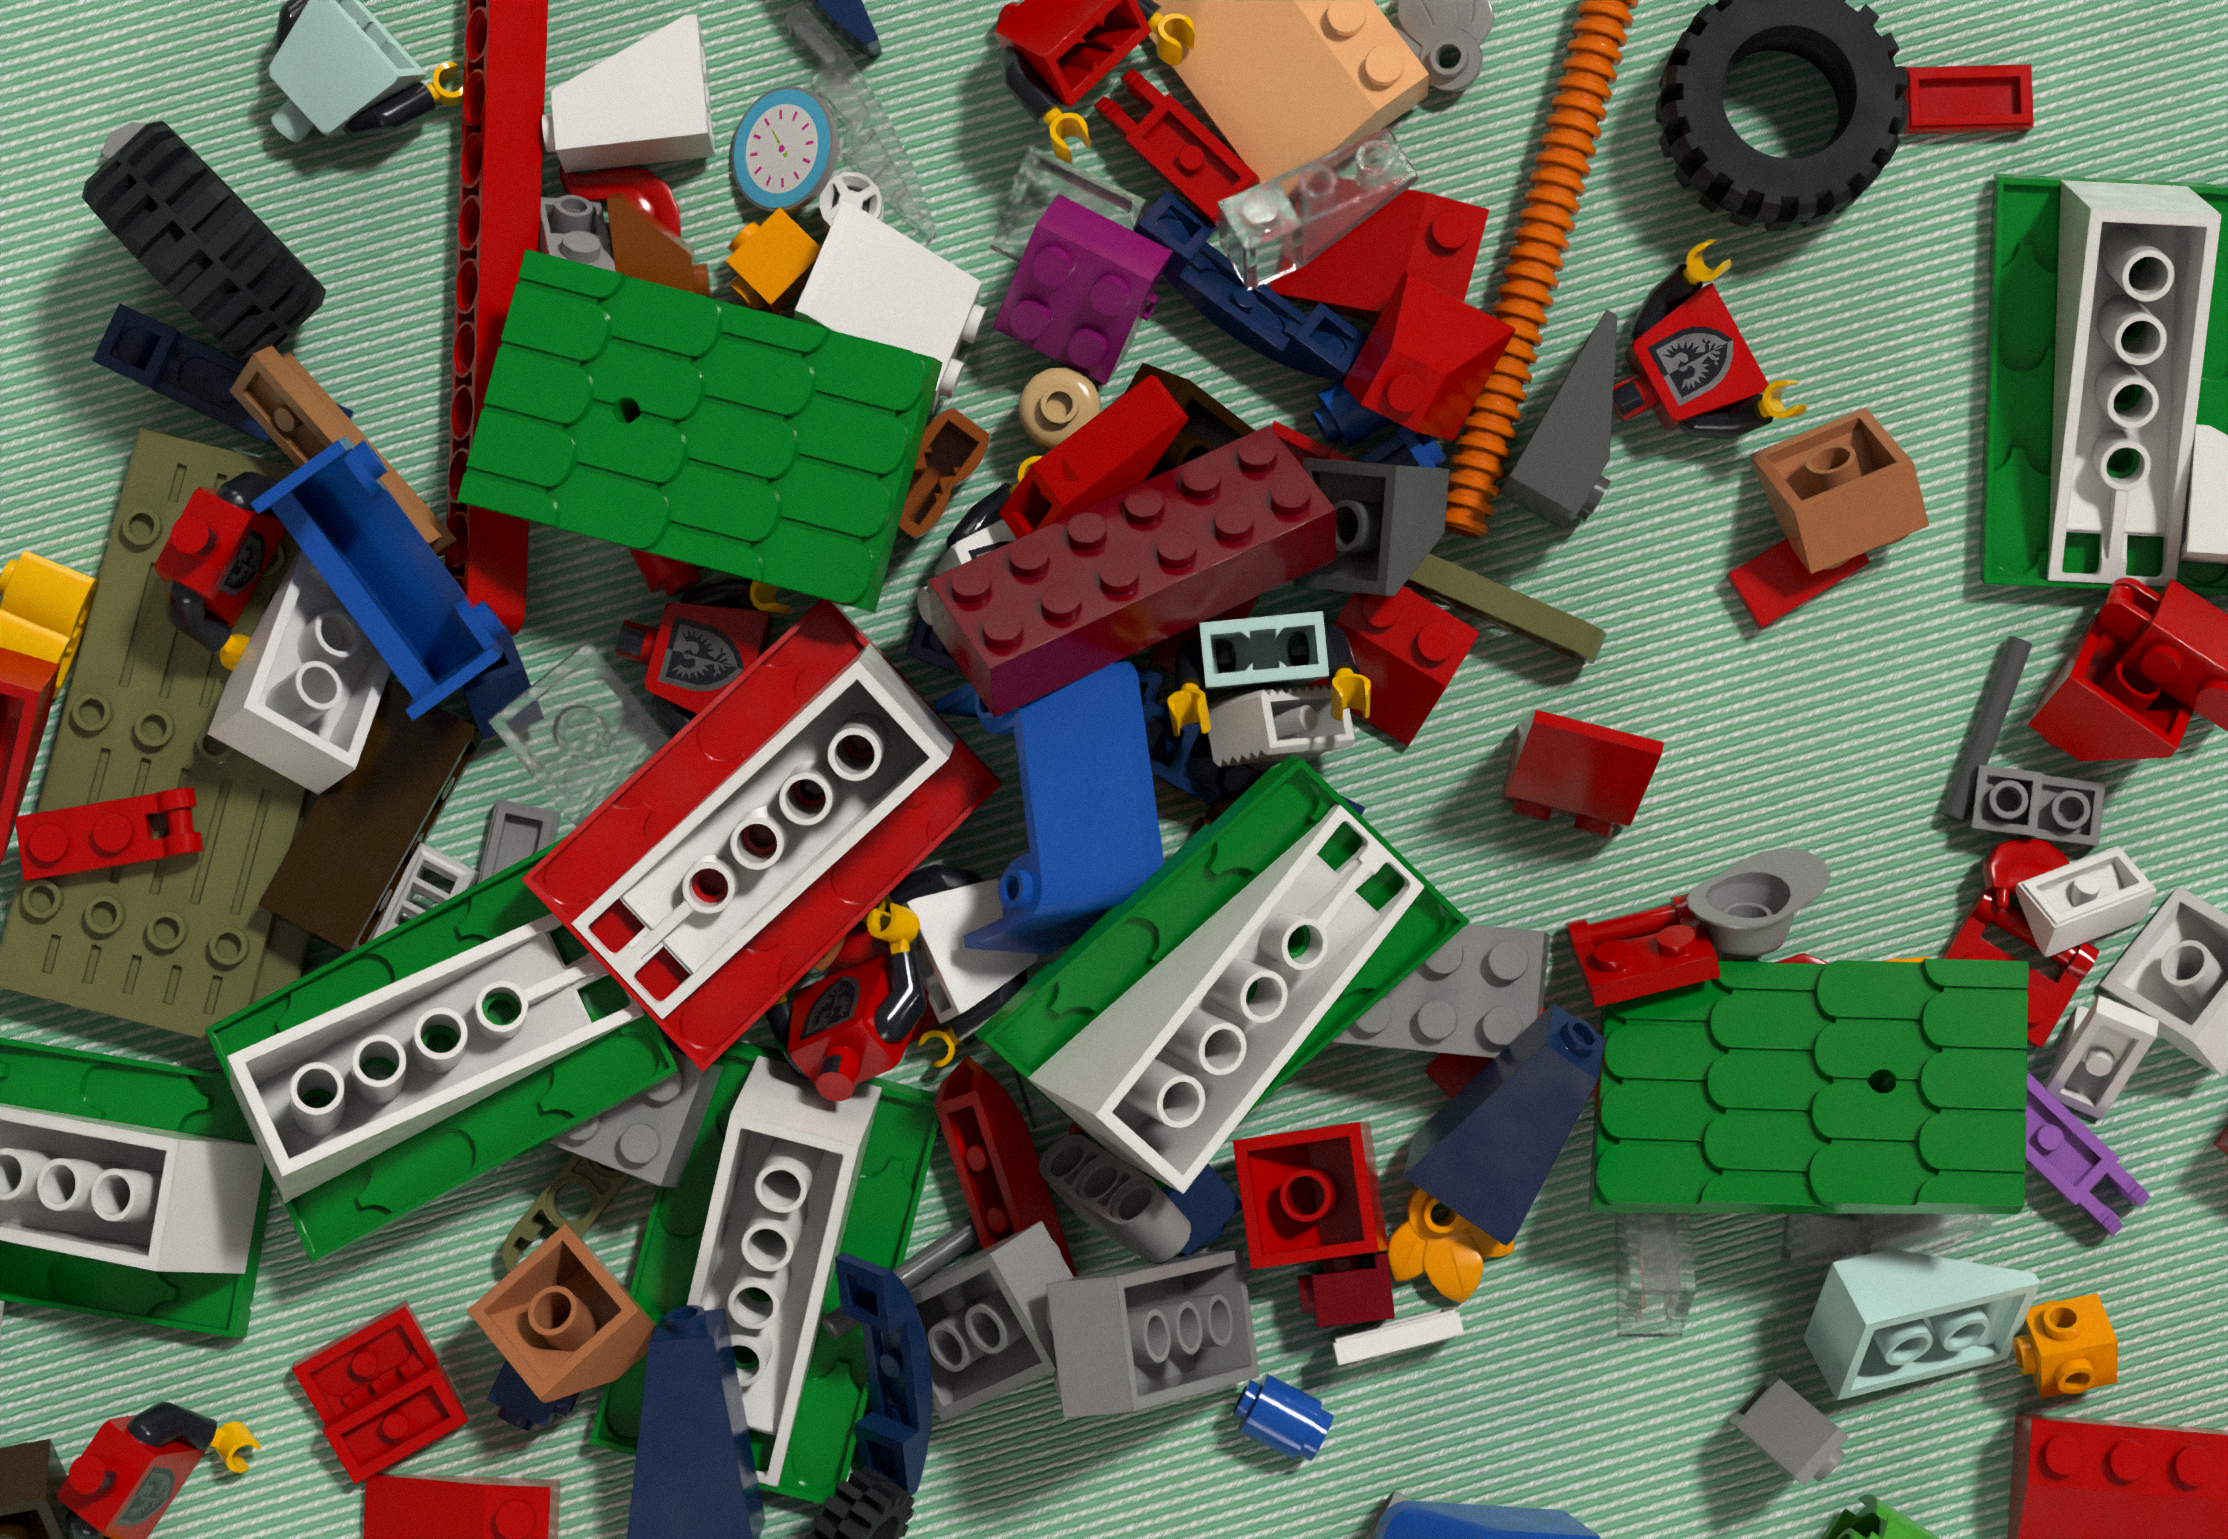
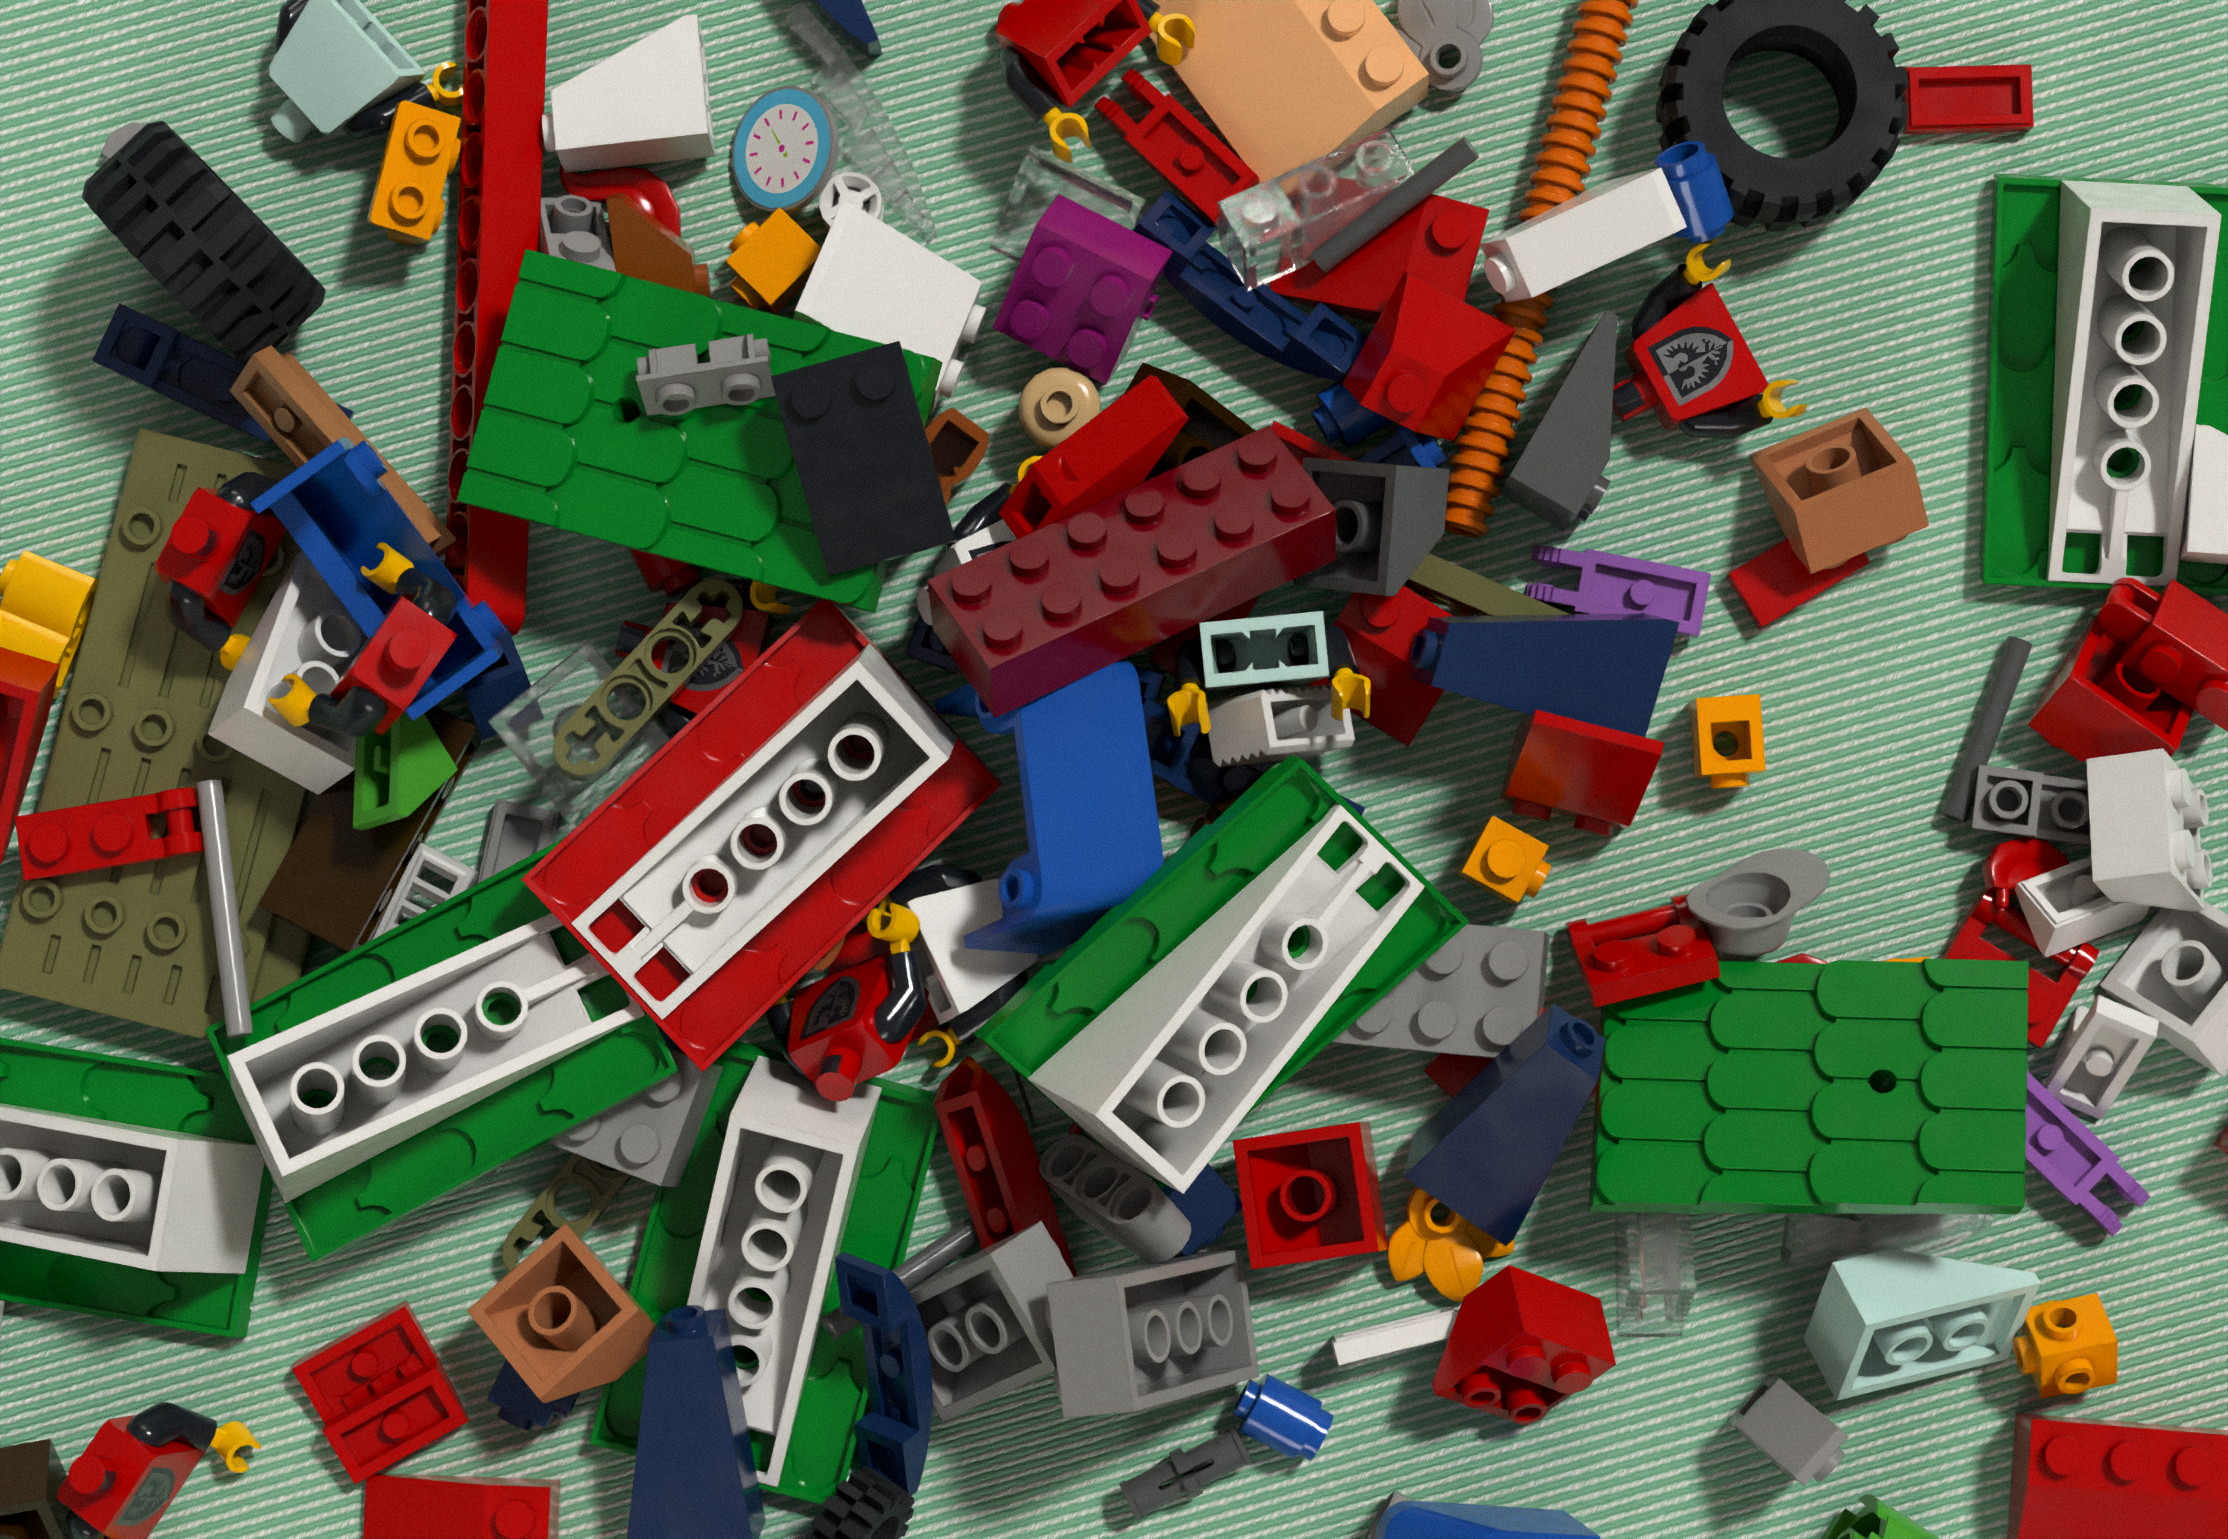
(224, 909): none -> light grey bar
(390, 663): none -> torso
(397, 771): none -> bright green slope
(413, 173): none -> light orange bracket
(641, 674): none -> olive beam
(675, 382): none -> light grey hinge
(863, 458): none -> black slope
(1144, 1490): none -> dark grey pin
(1348, 1291): dark red brick -> none
(1395, 204): none -> dark grey bar
(1505, 862): none -> light orange brick
(1523, 1346): none -> red slope
(1566, 665): none -> dark blue slope
(1582, 235): none -> white slope
(1624, 586): none -> medium lavender hinge
(1697, 190): none -> blue brick
(1742, 720): none -> light orange brick
(2147, 831): none -> white slope

